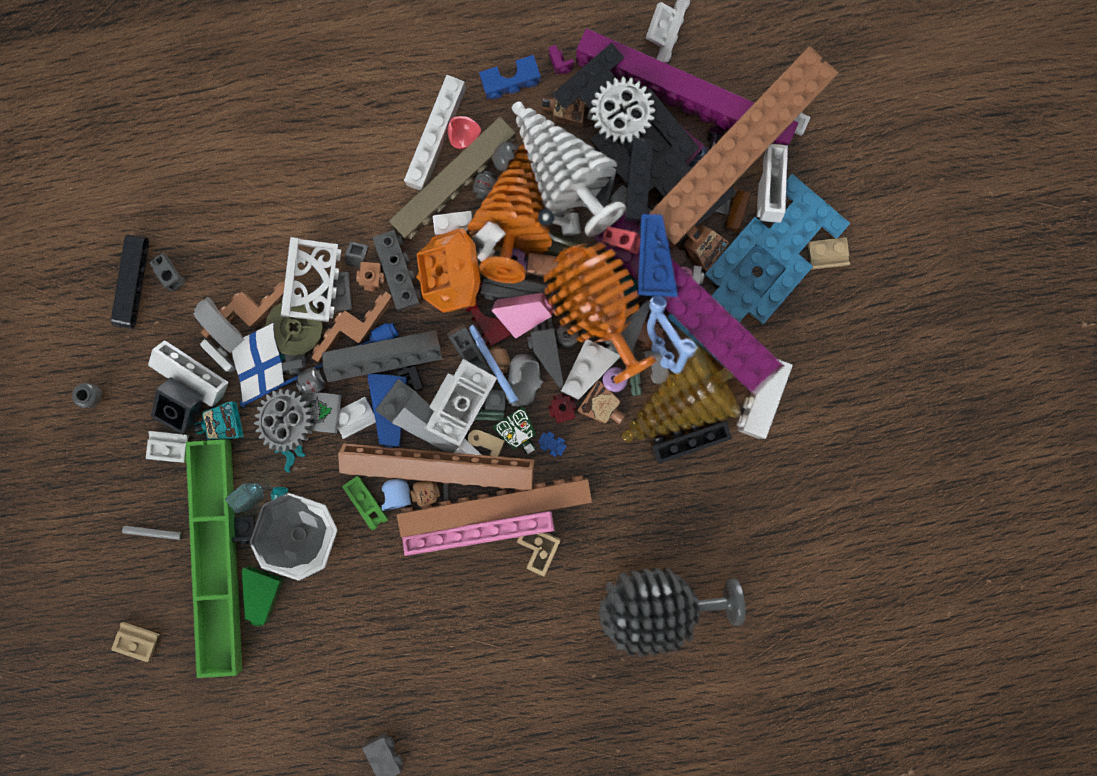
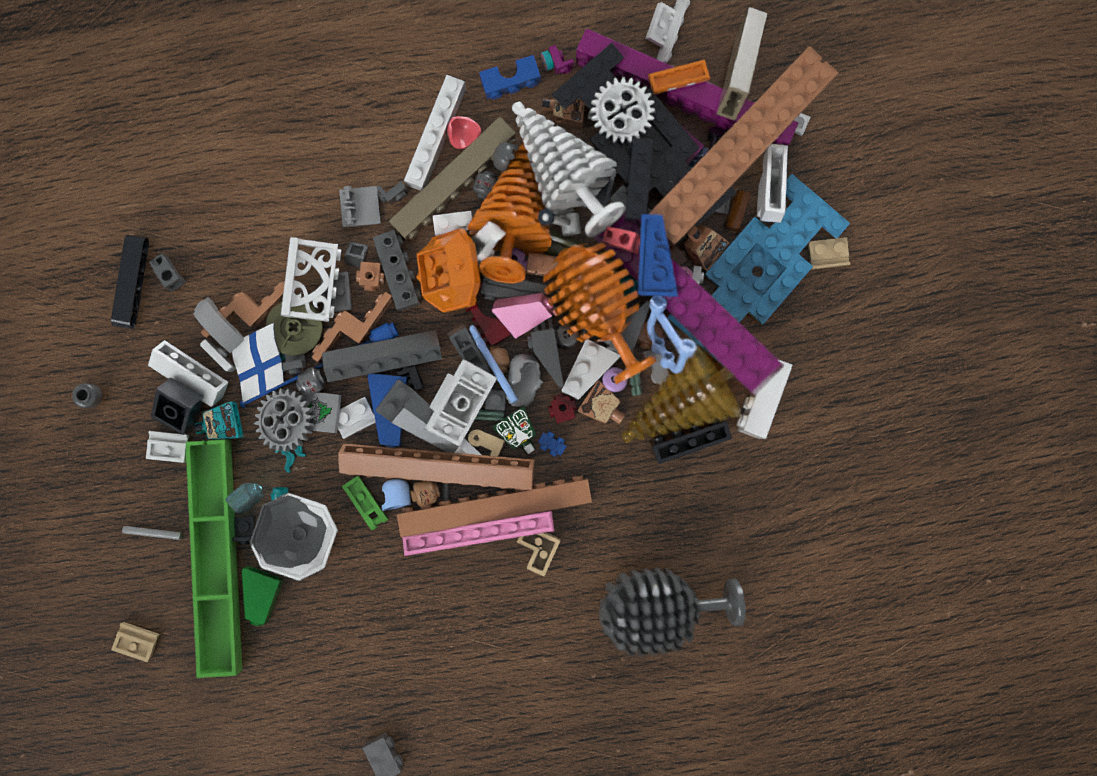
(359, 206): none -> light grey hinge
(397, 193): none -> dark grey bracket
(547, 60): none -> teal tile
(678, 77): none -> orange plate
(742, 64): none -> brick

